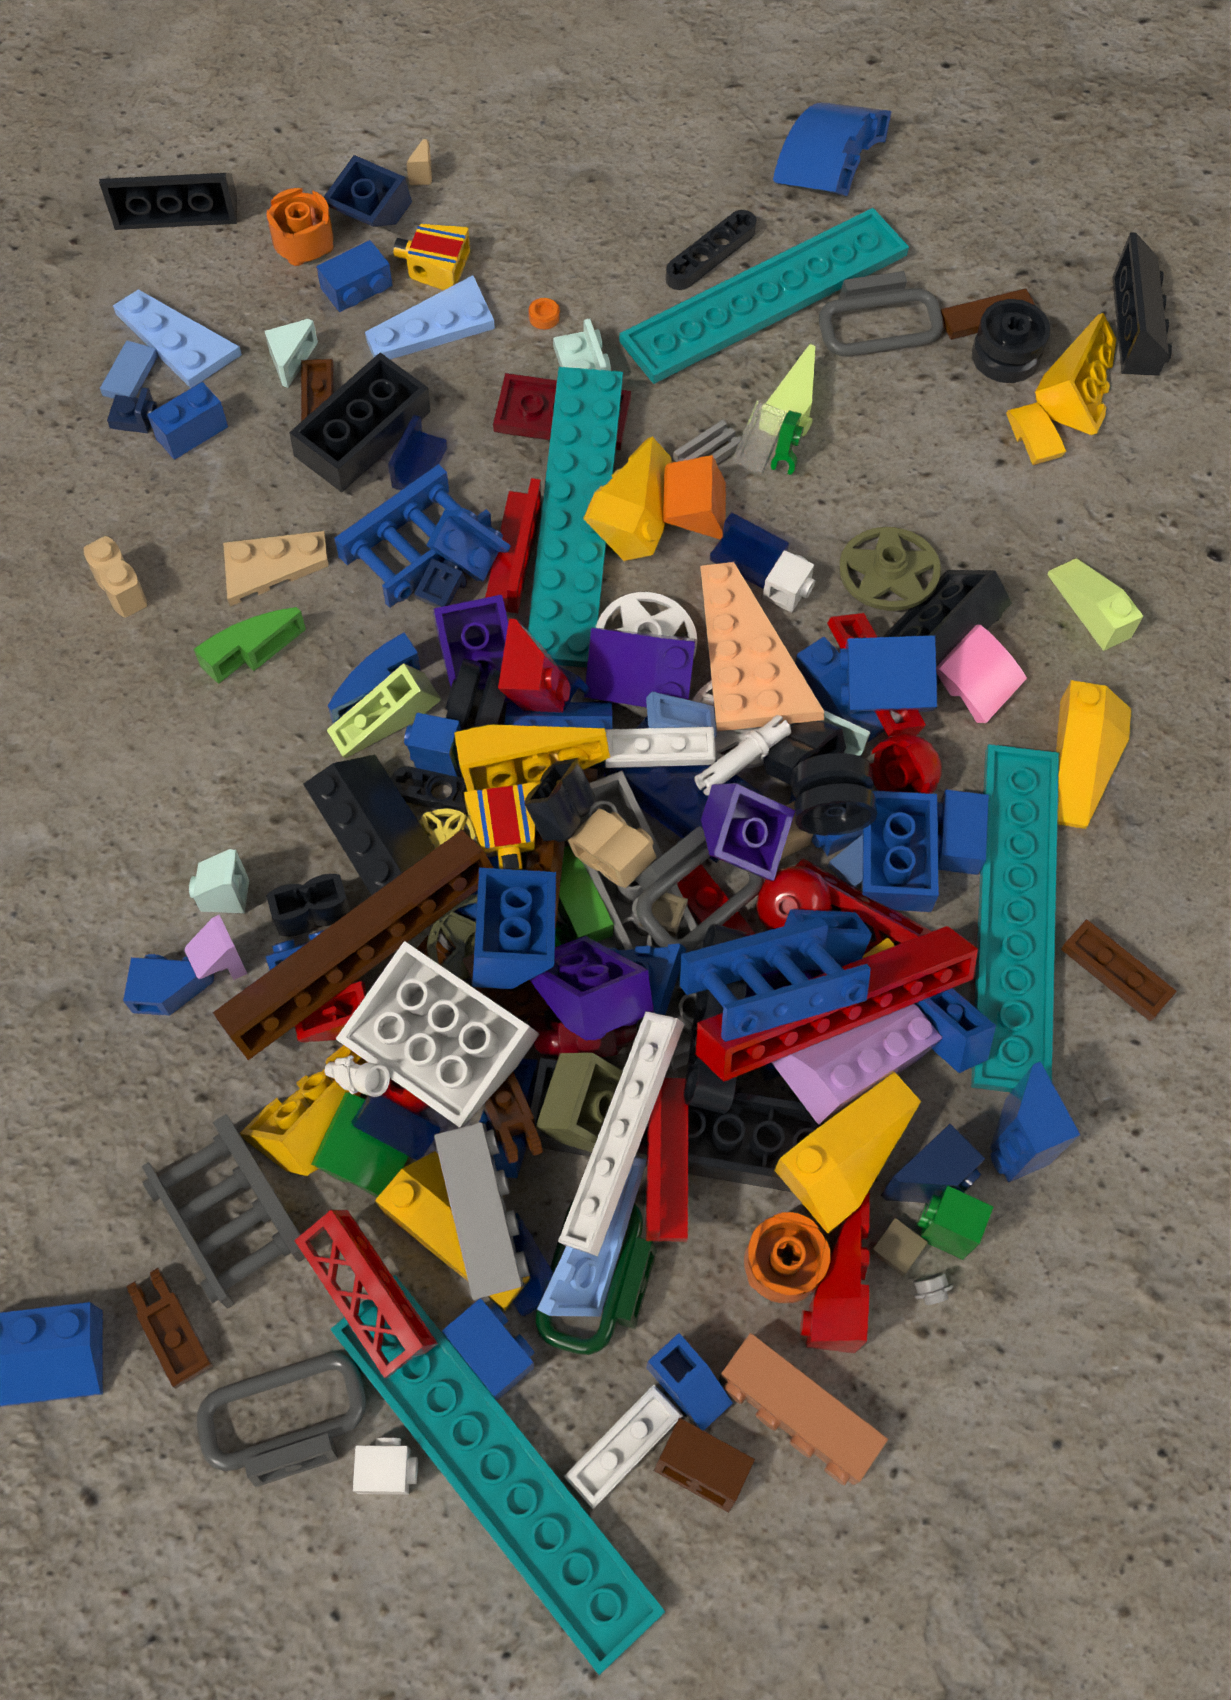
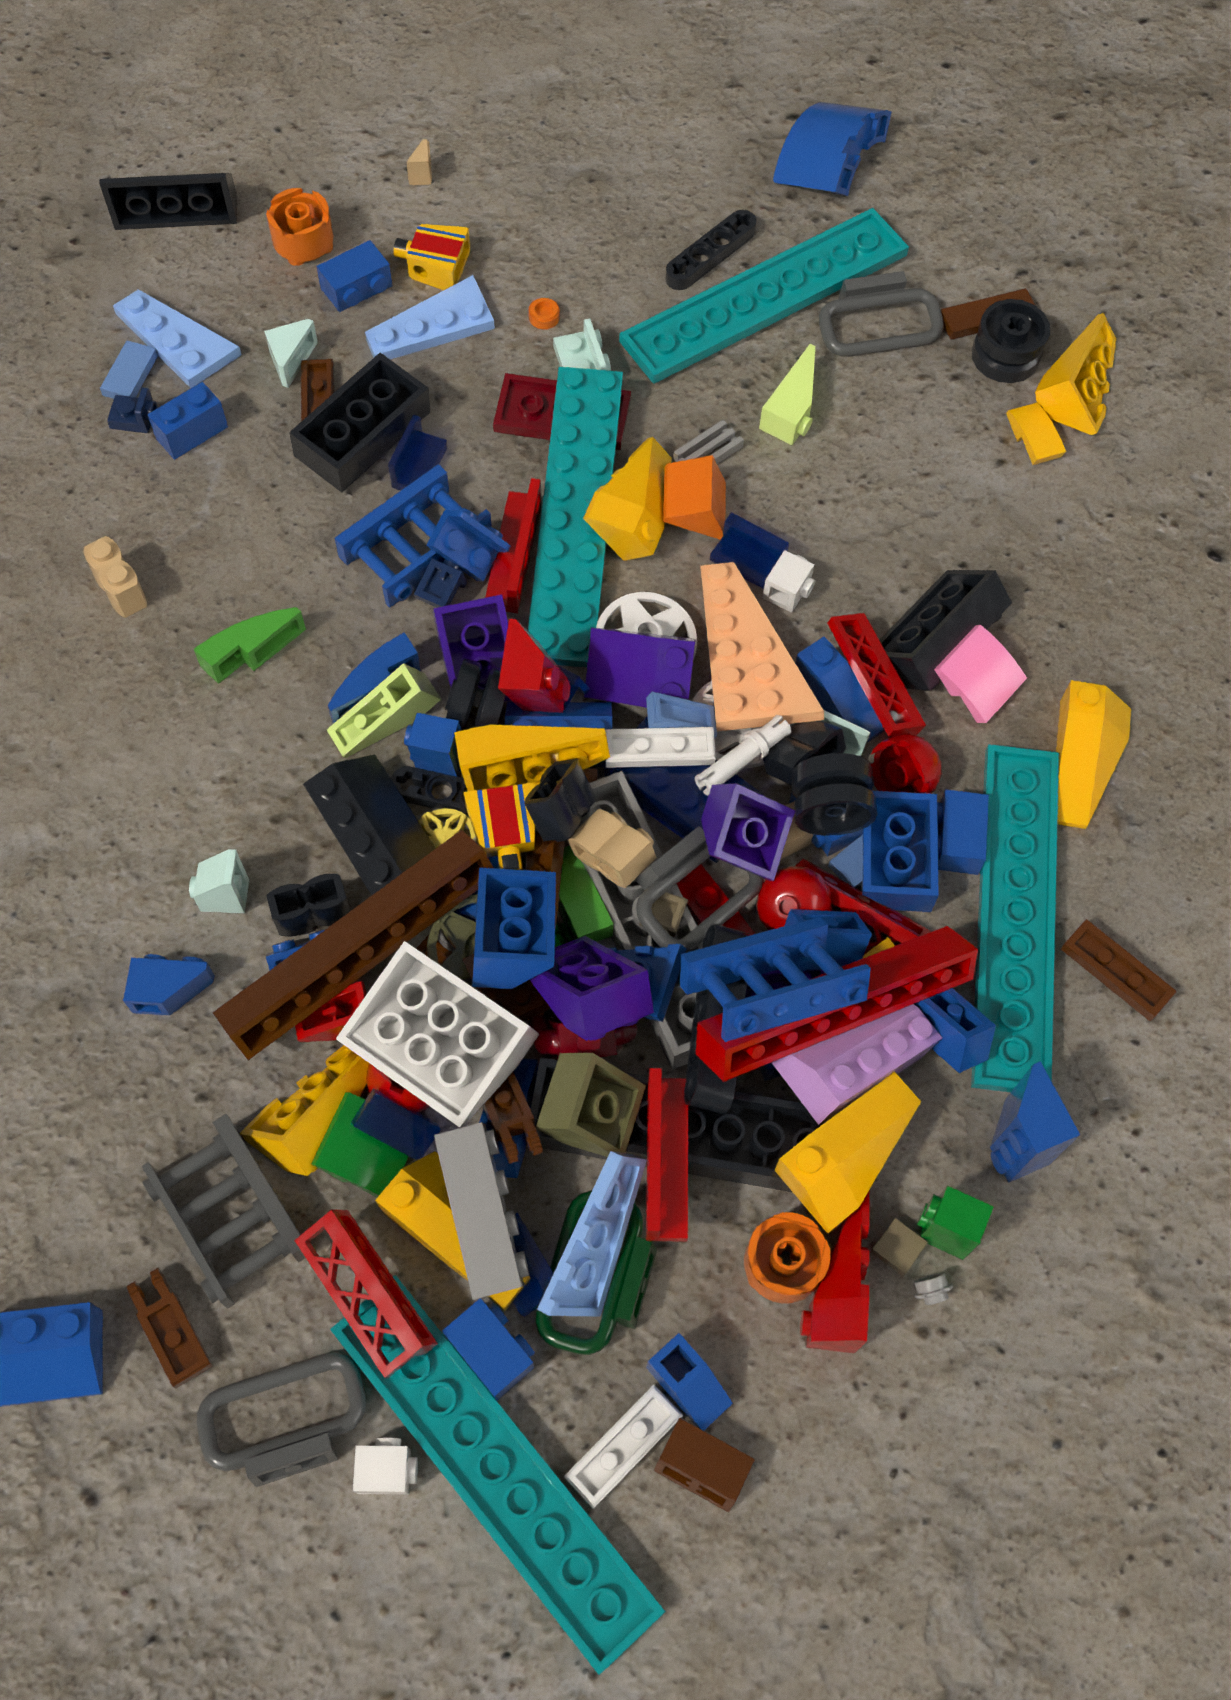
(214, 951): lavender slope -> none
(263, 562): tan wing -> none
(365, 1078): white piece -> none
(369, 193): dark blue slope -> none
(621, 1133): white tile -> none
(759, 438): clear tile -> none
(789, 435): green plate -> none
(803, 1410): nougat brick -> none
(889, 568): olive wheel -> none
(889, 674): blue panel -> none
(941, 1163): dark blue slope -> none
(1097, 602): yellowish green slope -> none
(1140, 310): black slope -> none

